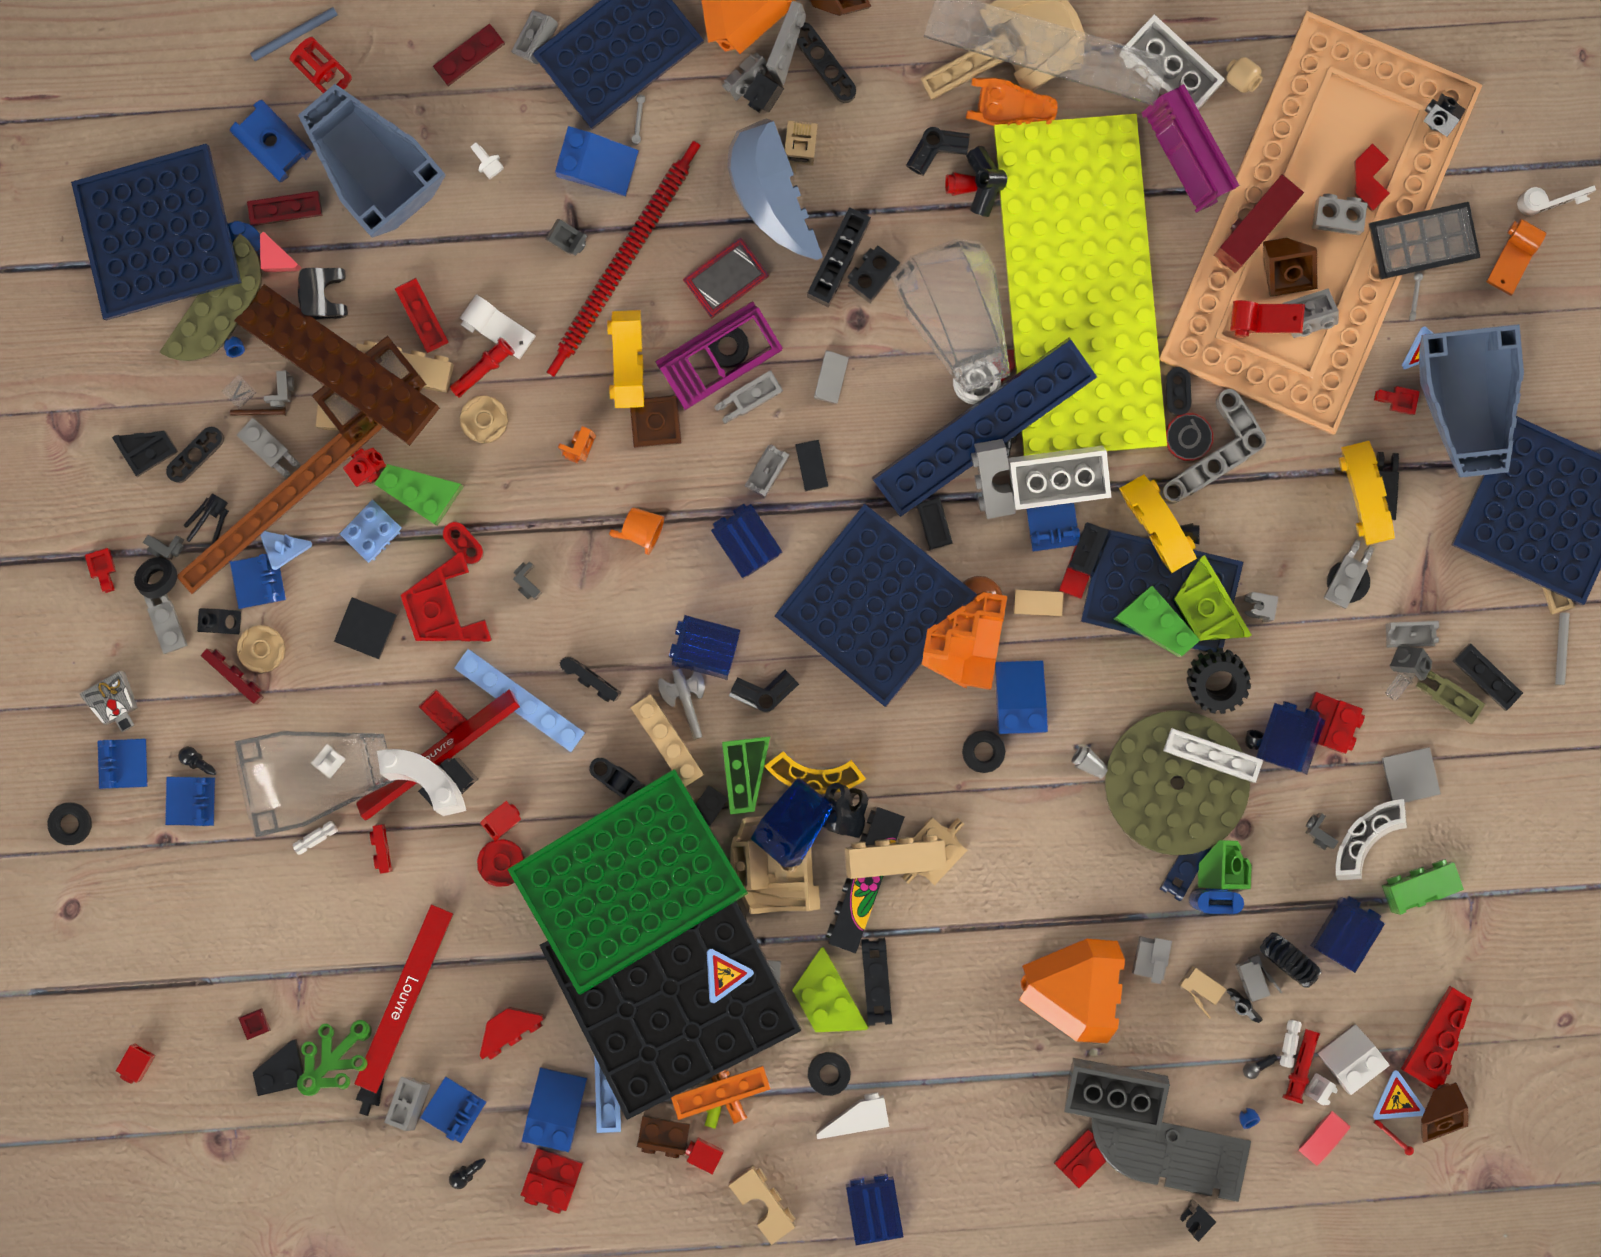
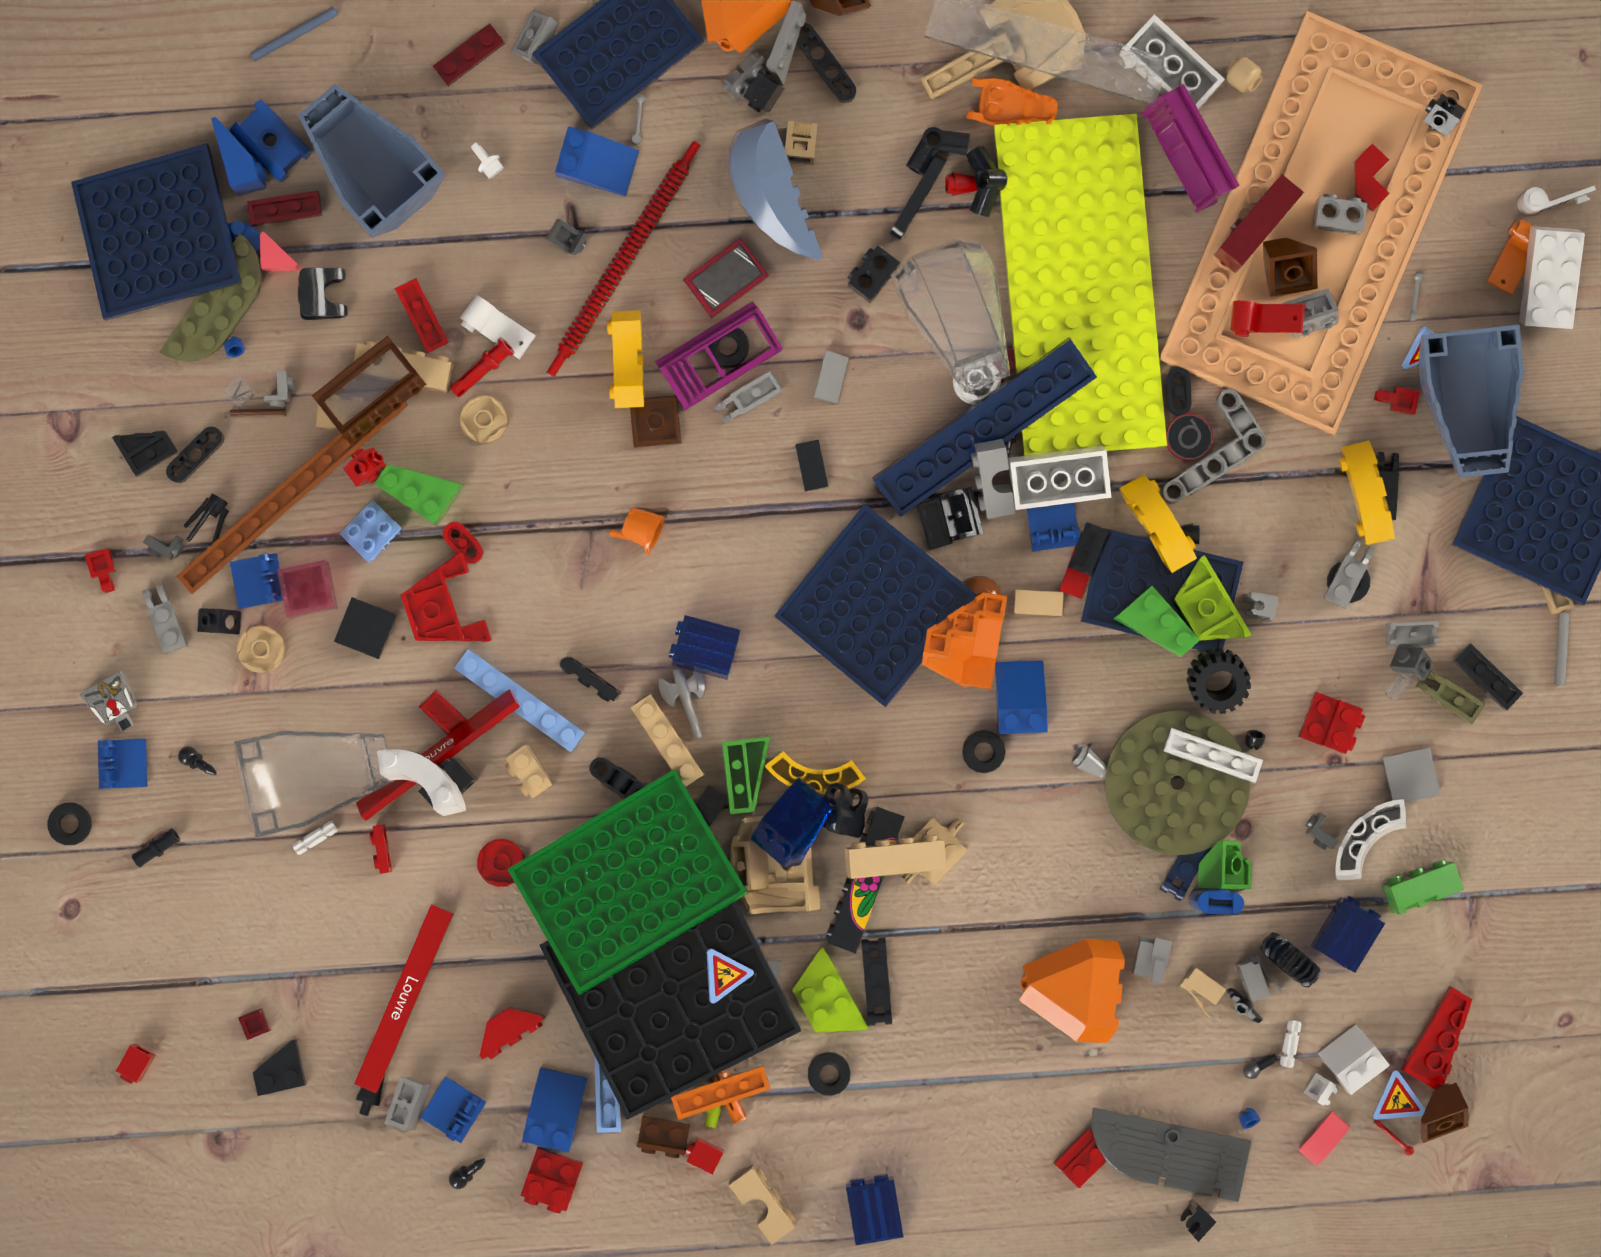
(150, 567): black tyre -> none
(156, 847): none -> black pin
(190, 801): blue hinge -> none
(233, 675): dark red plate -> none
(242, 170): none -> blue slope
(266, 446): light grey hinge -> none
(283, 548): light blue piece -> none
(307, 589): none -> clear pink brick
(324, 71): red piece -> none
(328, 761): white tile -> none
(330, 1060): bright green plant -> none
(337, 365): reddish brown plate -> none
(501, 820): red brick -> none
(527, 588): dark grey bracket -> none
(529, 771): none -> tan brick
(582, 443): orange bracket -> none
(746, 540): clear blue brick -> none
(767, 470): light grey hinge -> none
(777, 689): black piece -> none
(838, 257): black brick -> none
(861, 1116): white slope -> none
(918, 197): none -> black beam
(960, 514): none -> black hinge
(1116, 1094): dark grey slope -> none
(1291, 737): clear blue brick -> none
(1299, 1078): red pin -> none
(1424, 240): clear piece -> none
(1551, 277): none -> white brick

